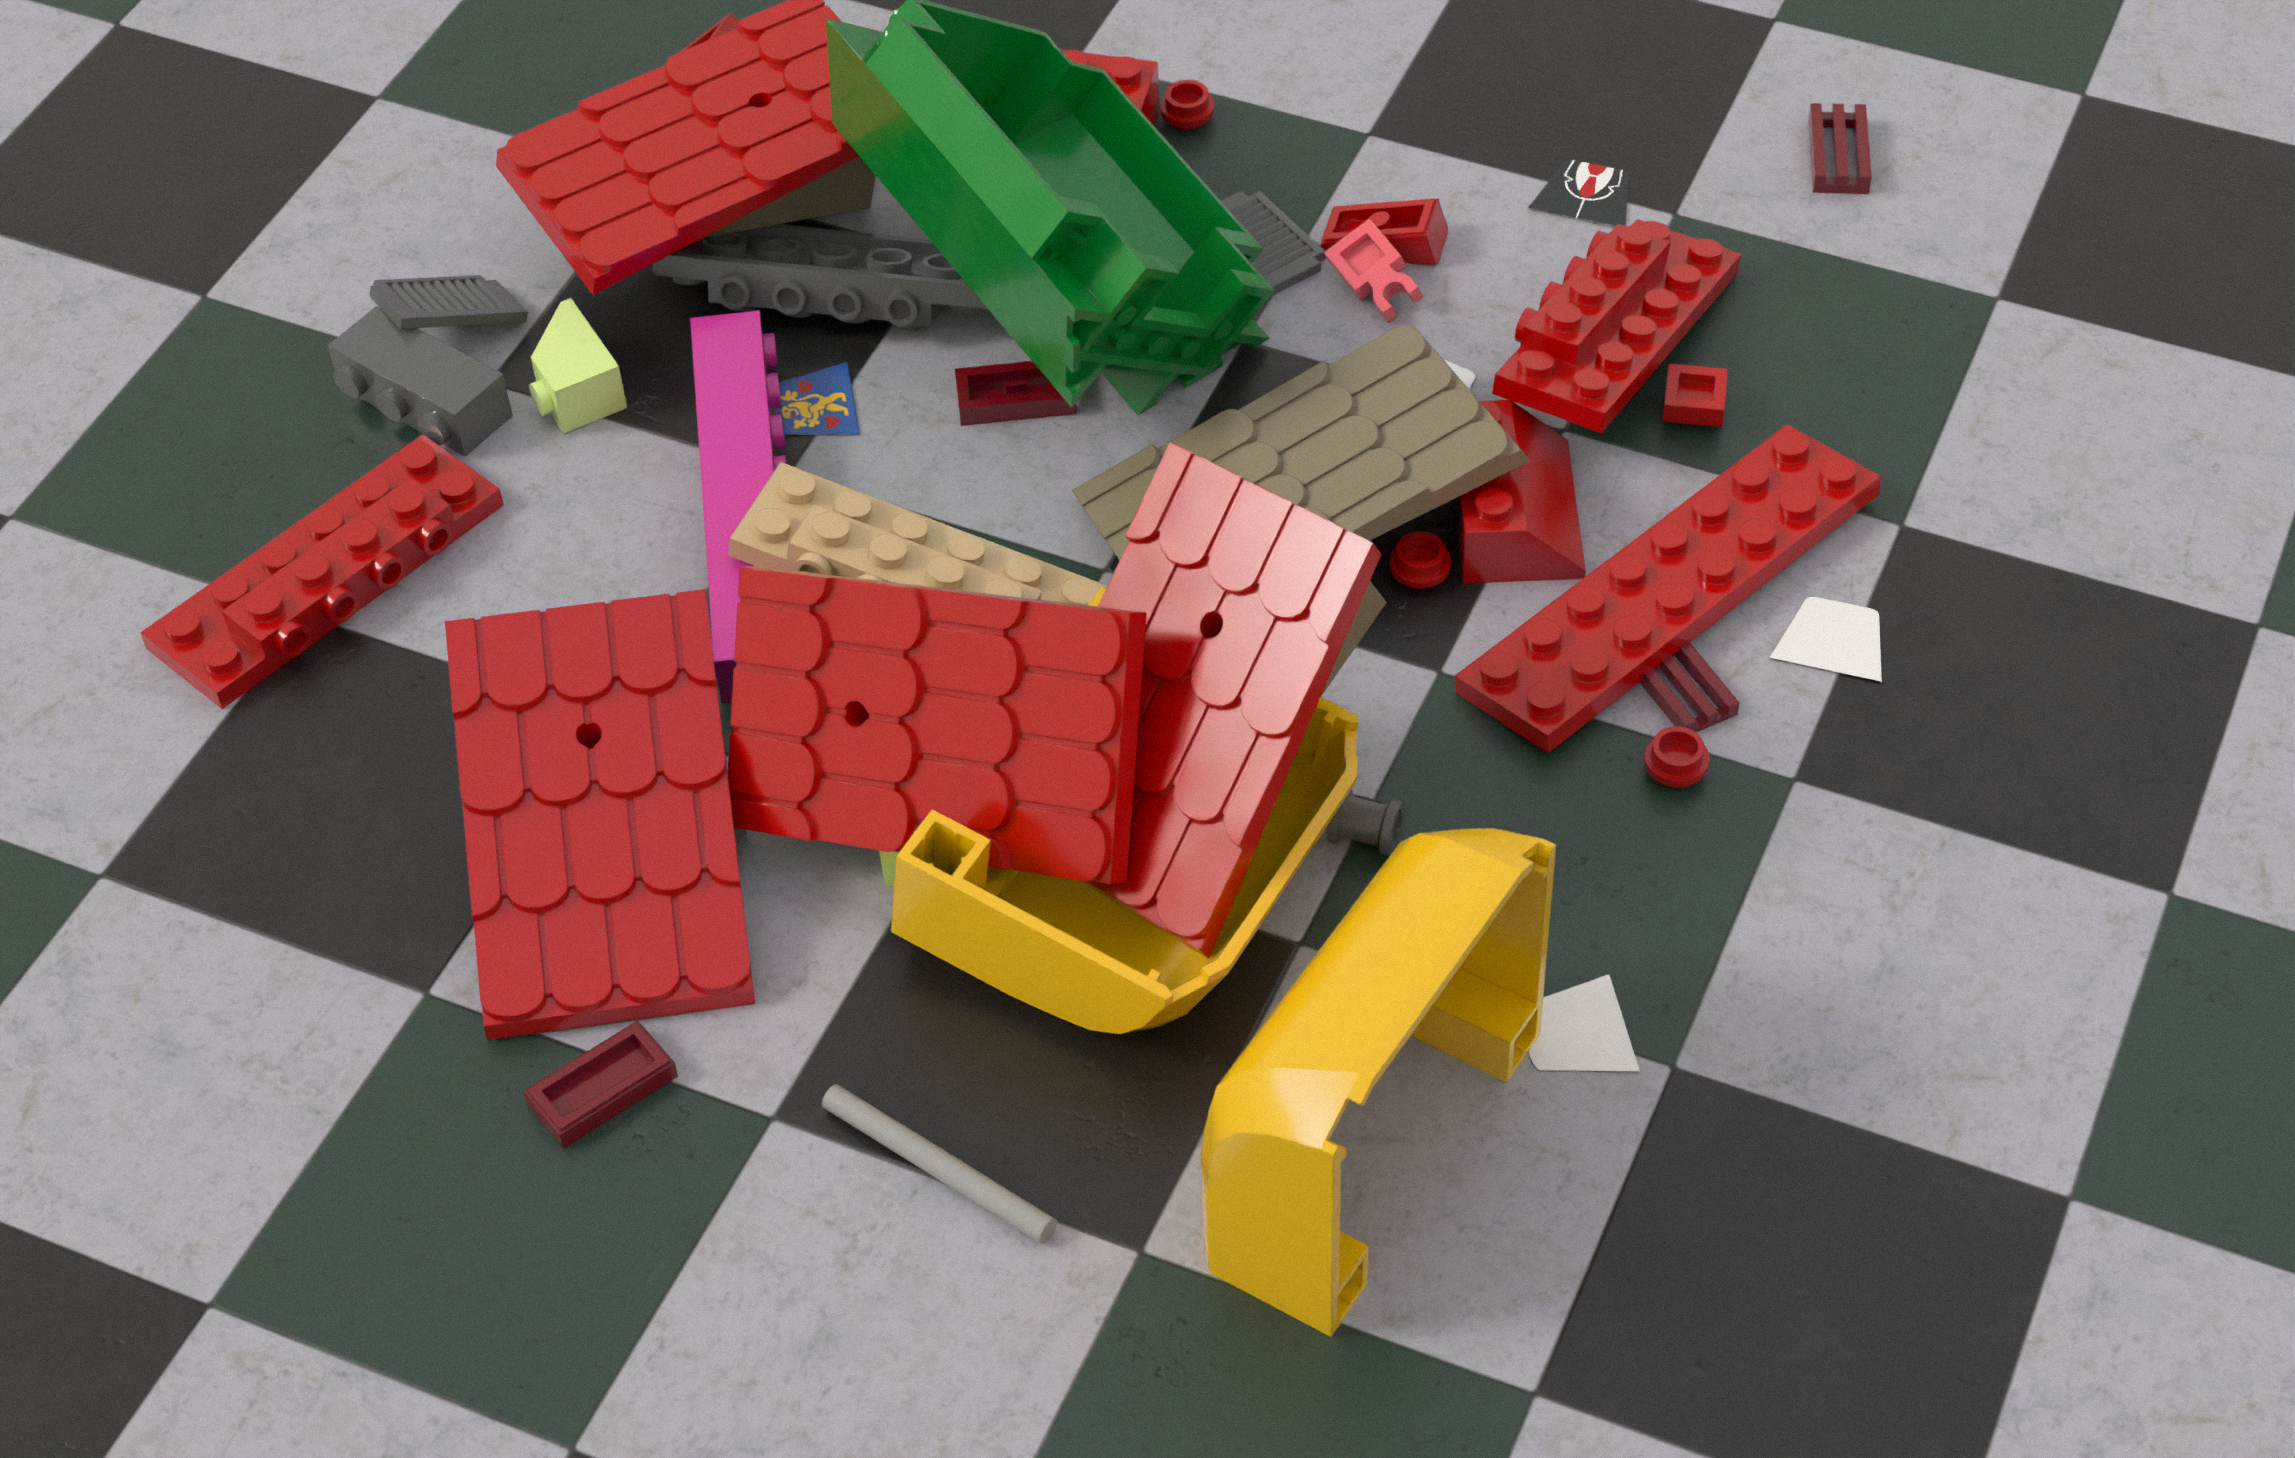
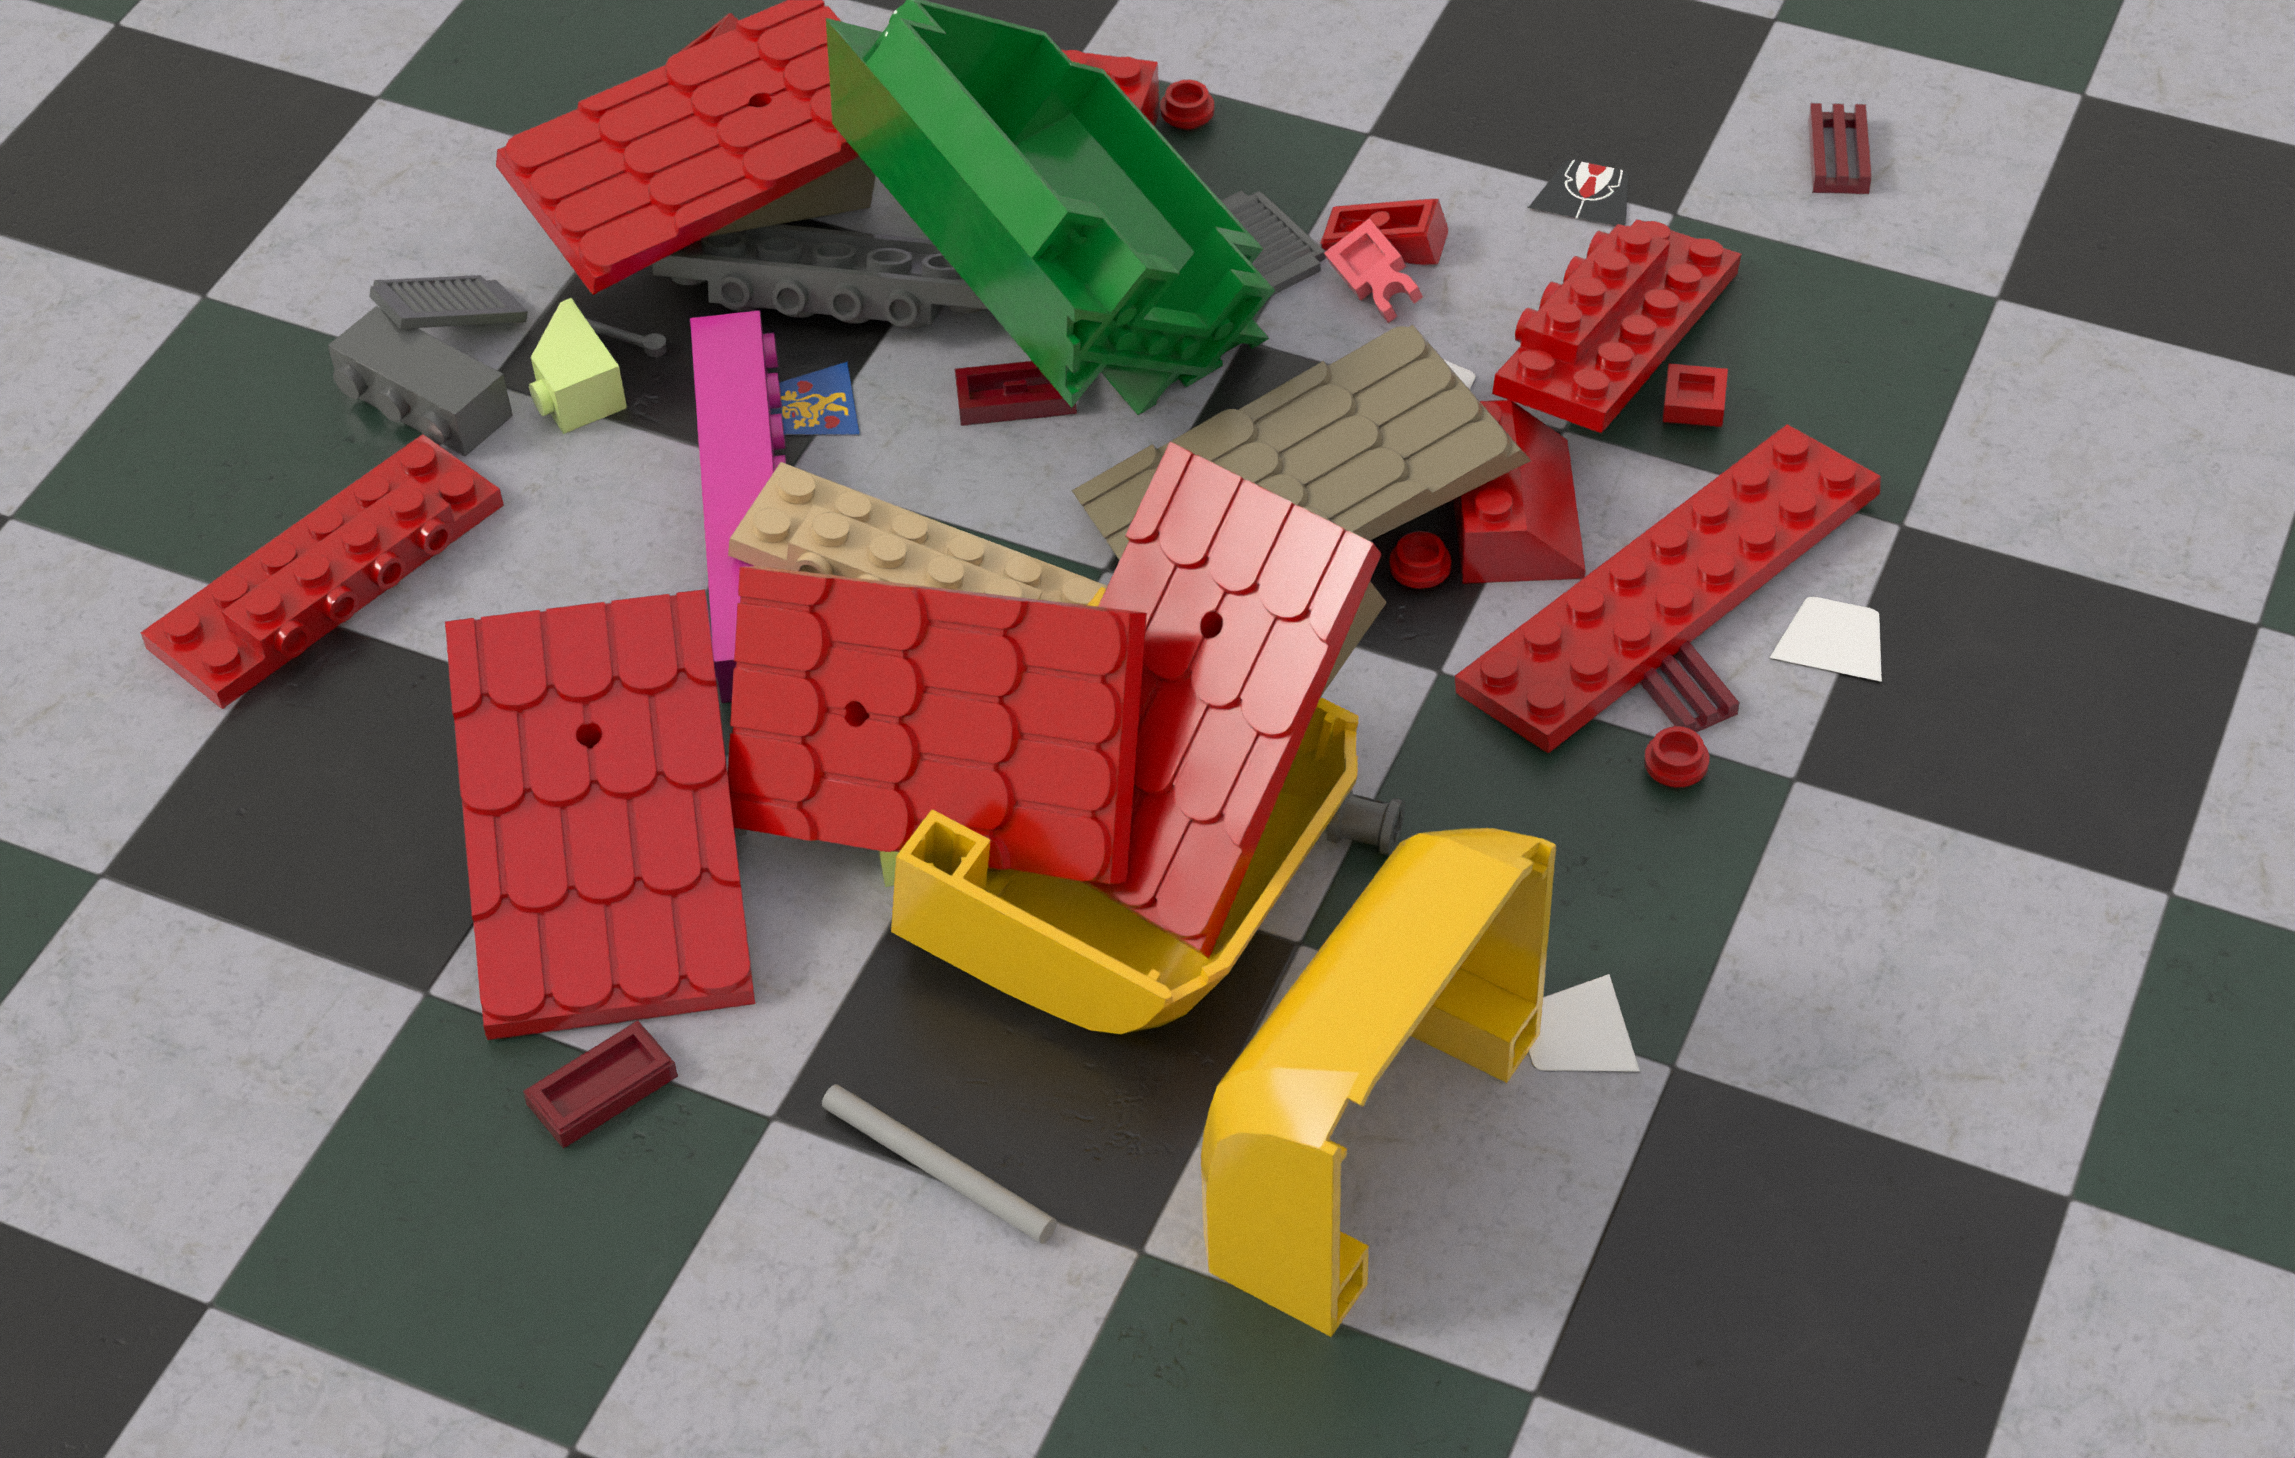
(653, 344): none -> dark grey hinge

